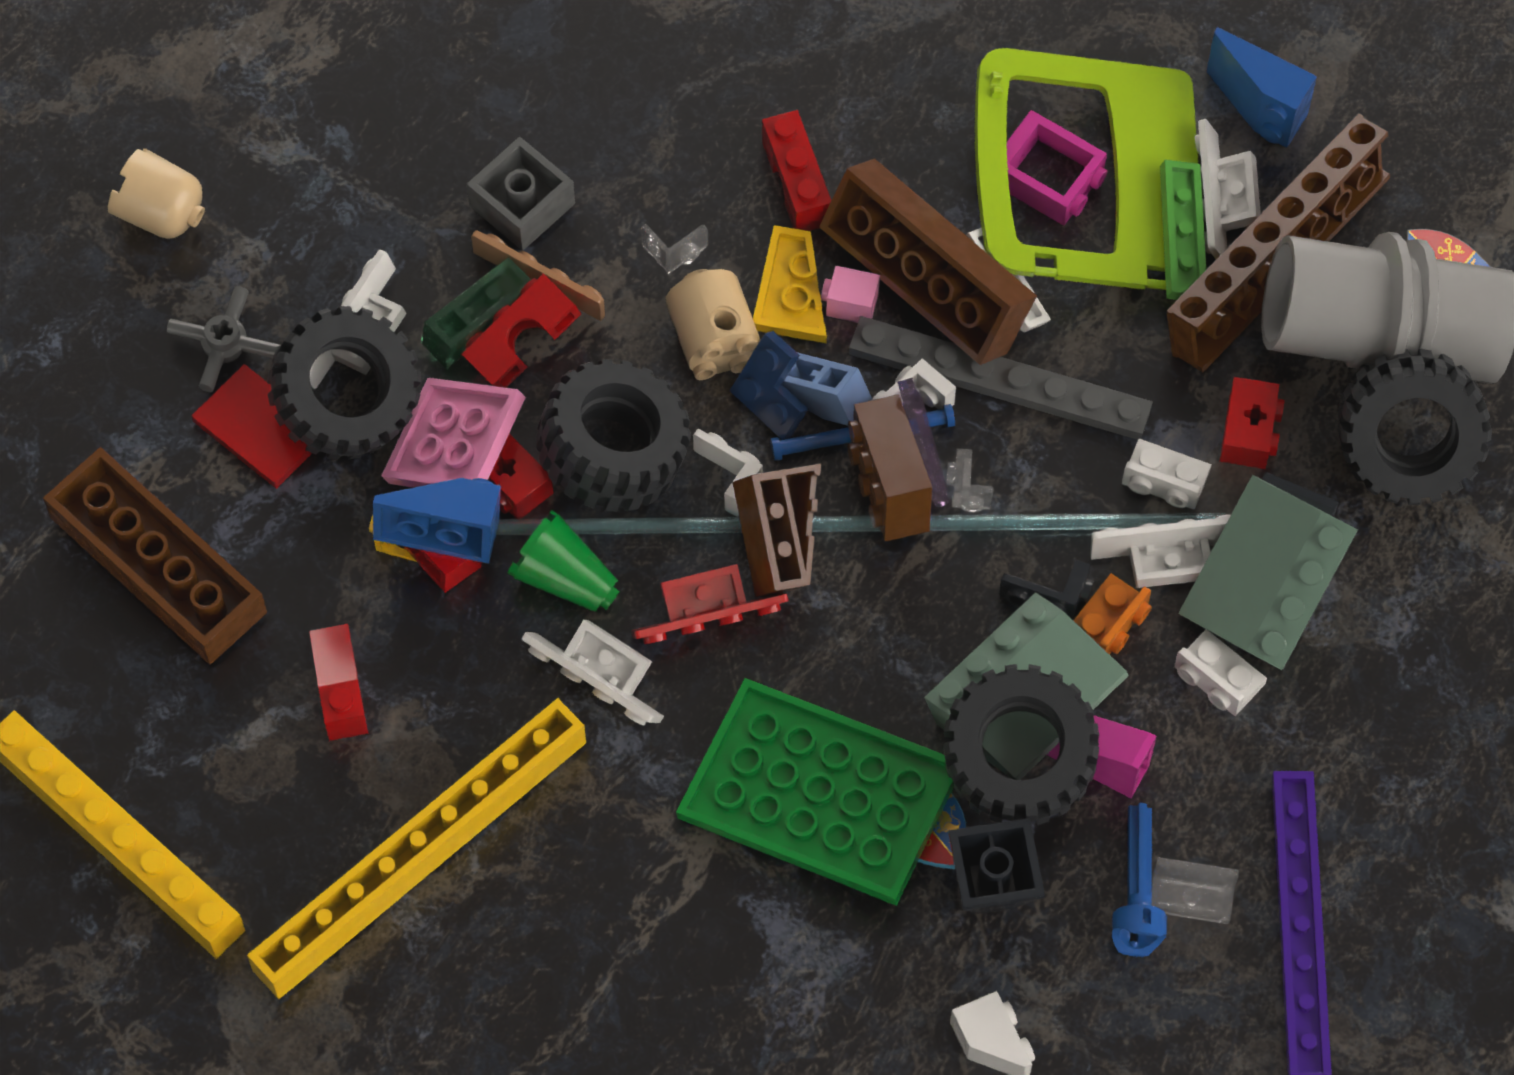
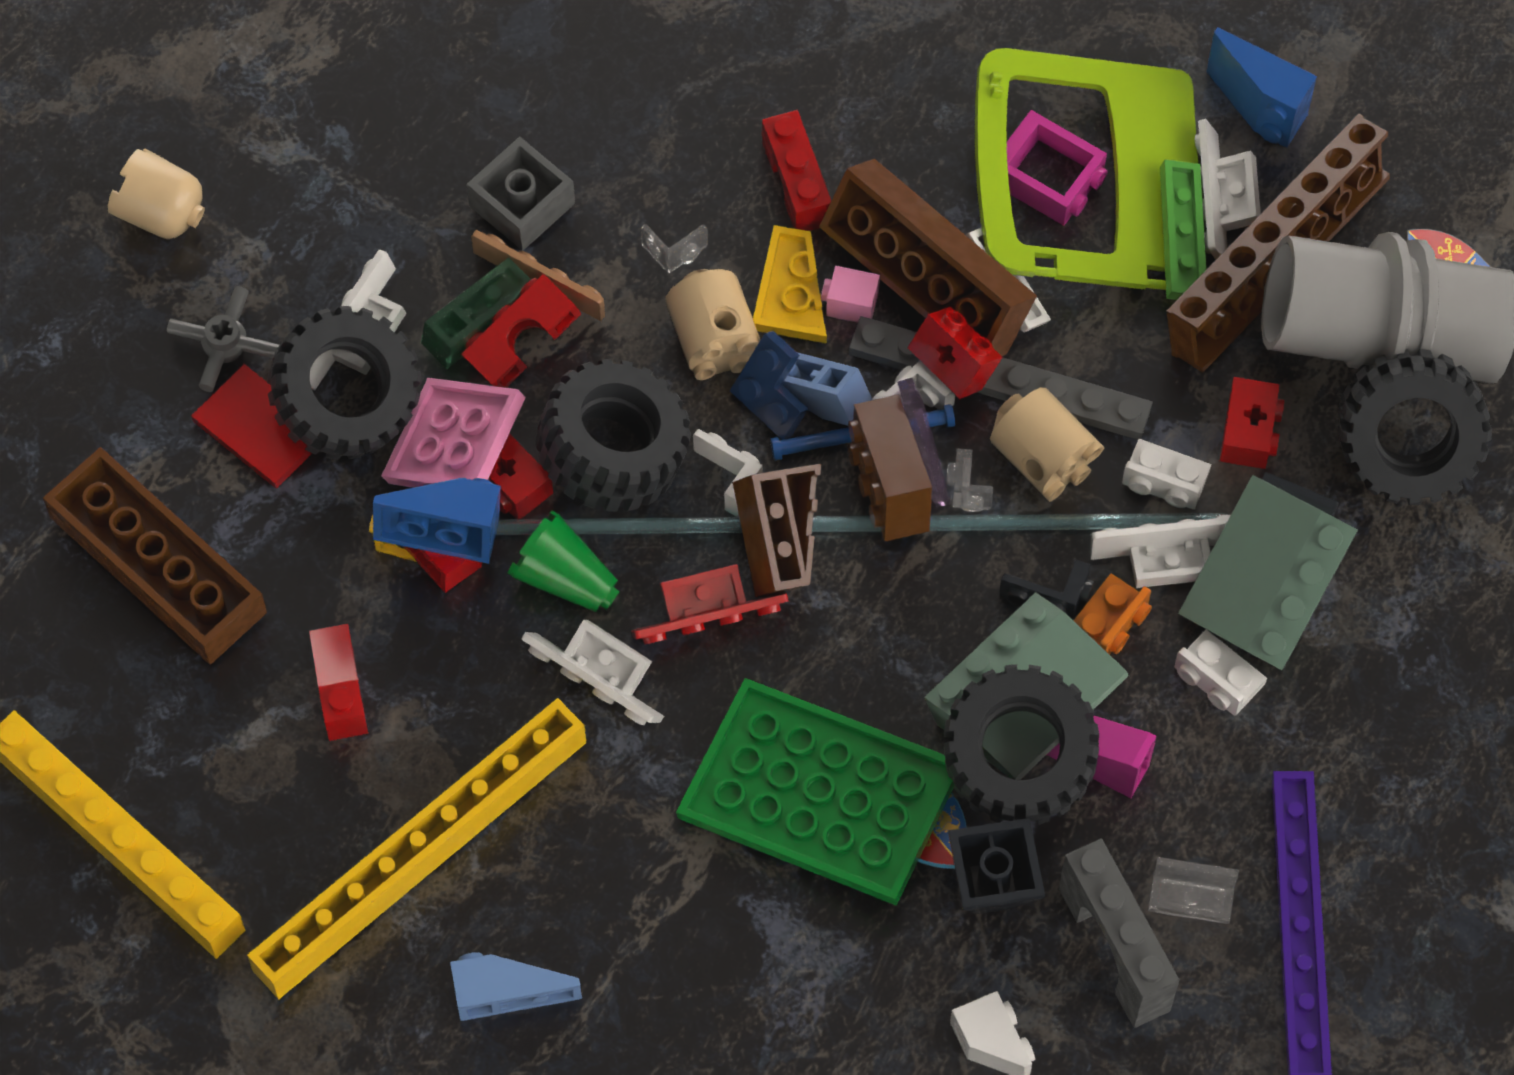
(501, 985): none -> medium blue slope
(955, 352): none -> red brick
(1044, 442): none -> tan cylinder
(1097, 889): none -> dark grey arch
(1139, 915): blue piece -> none

